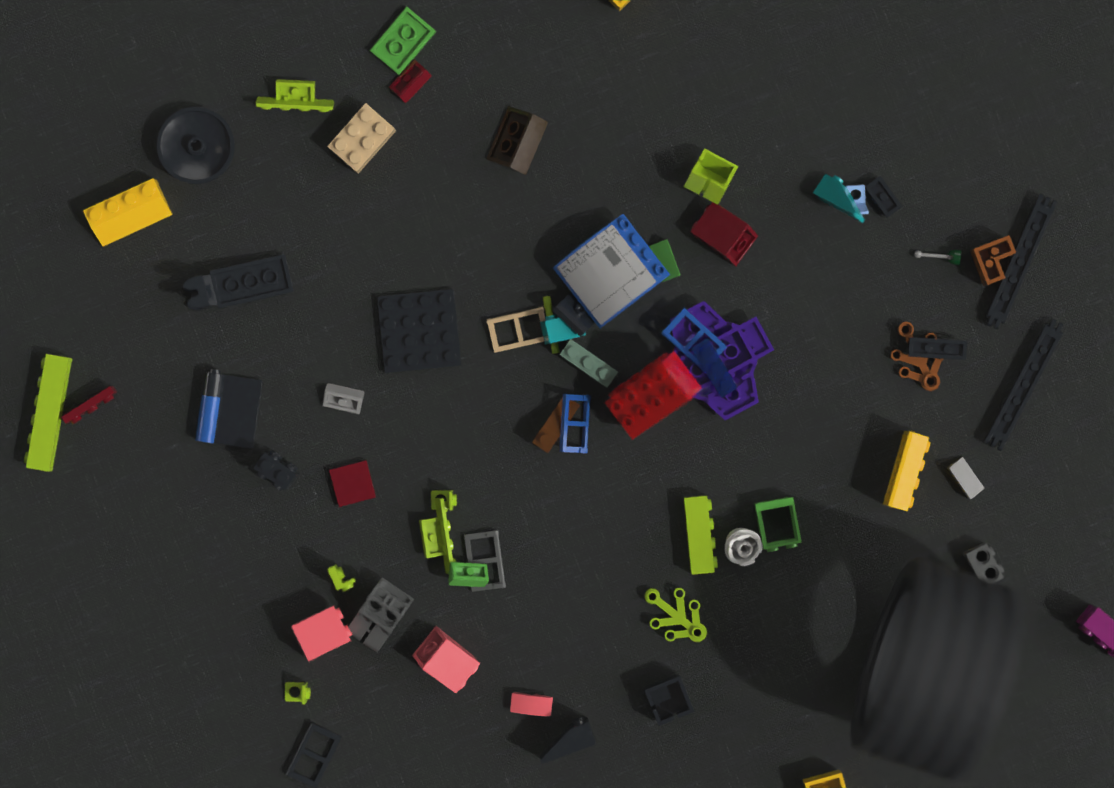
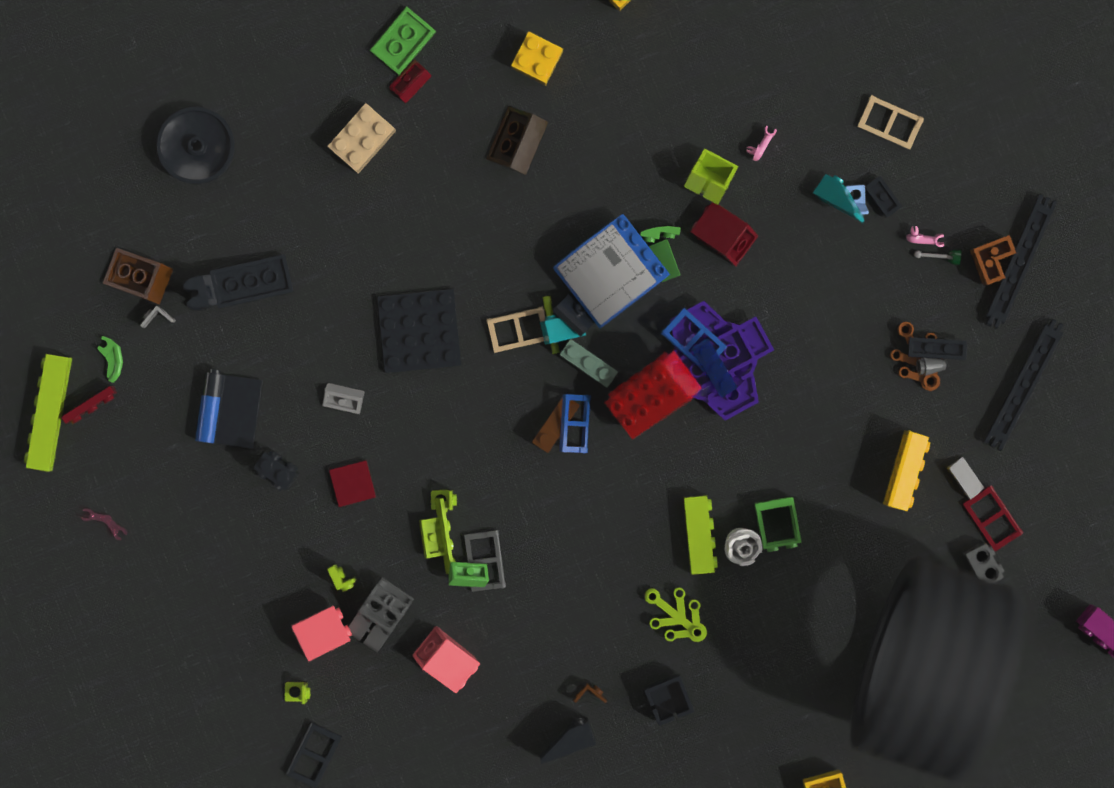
(106, 519): none -> clear pink piece
(113, 355): none -> bright green piece
(128, 212): yellow slope -> none
(138, 276): none -> reddish brown slope
(152, 313): none -> light grey bracket
(295, 95): lime bracket -> none
(531, 704): coral slope -> none
(537, 58): none -> yellow brick
(596, 690): none -> reddish brown bracket
(653, 234): none -> bright green slope
(757, 152): none -> bright pink piece
(917, 238): none -> bright pink piece
(919, 120): none -> tan window
(928, 366): none -> dark grey cone
(1018, 532): none -> dark red window

